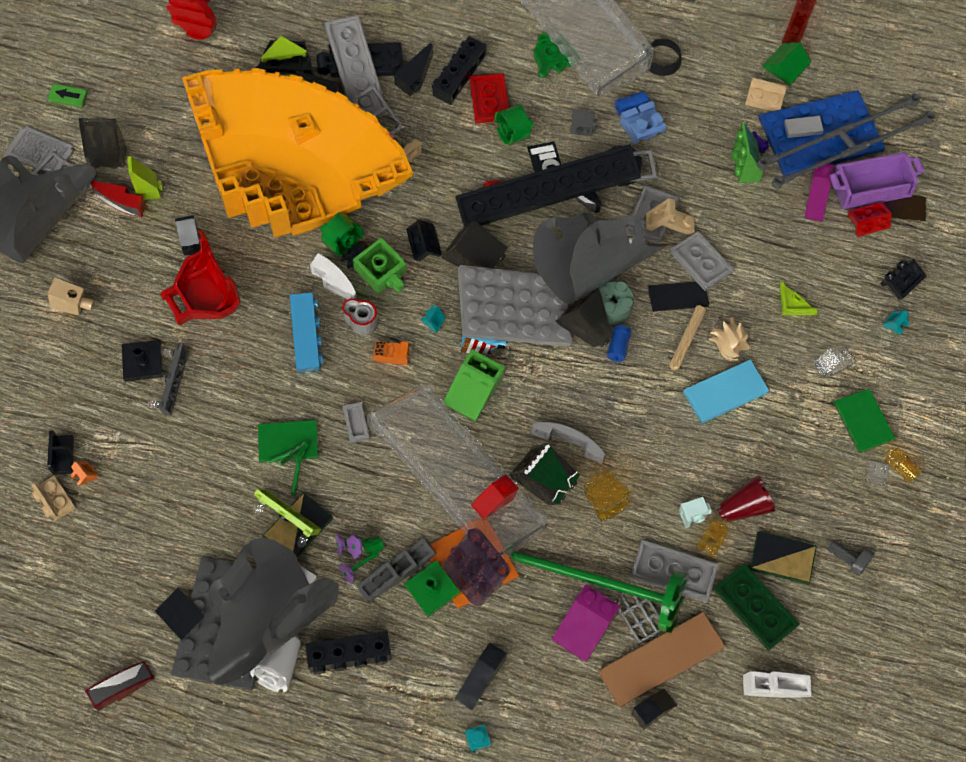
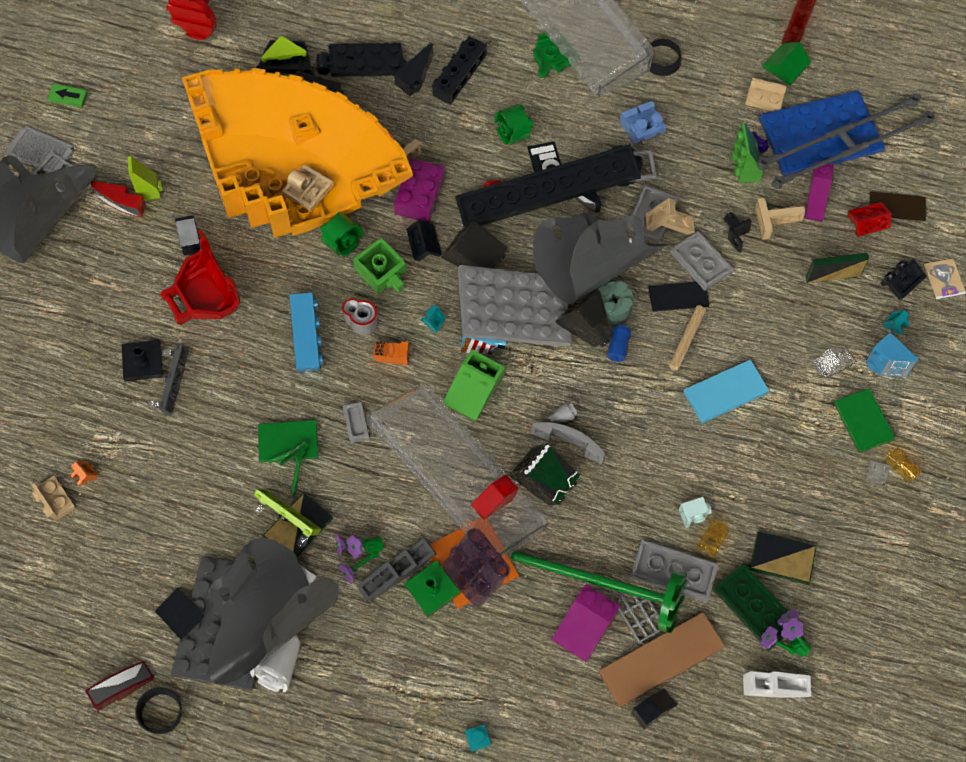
(60, 453): black panel -> none
(68, 297): tan torso -> none
(102, 142): clear smoke slope -> none
(147, 696): none -> black tyre
(307, 187): none -> tan plate
(332, 277): white slope -> none
(348, 652): black brick -> none
(353, 252): black plate -> none
(354, 62): light grey tile -> none
(386, 107): light grey window -> none
(420, 192): none -> magenta brick
(481, 675): black slope -> none
(488, 96): red tile -> none
(564, 414): none -> light grey cone
(583, 122): dark grey brick -> none
(606, 495): clear yellow piece -> none
(630, 102): blue piece -> none
(730, 340): tan hair -> none
(737, 229): none -> black bracket
(747, 502): dark red cone -> none
(775, 216): none -> tan bracket
(791, 629): none -> medium lavender plant
(793, 303): lime tile -> none
(803, 126): light grey tile -> none
(837, 267): none -> tile
(857, 564): dark grey piece -> none
(876, 180): medium lavender container -> none
(891, 358): none -> dark azure slope
(944, 278): none -> sticker

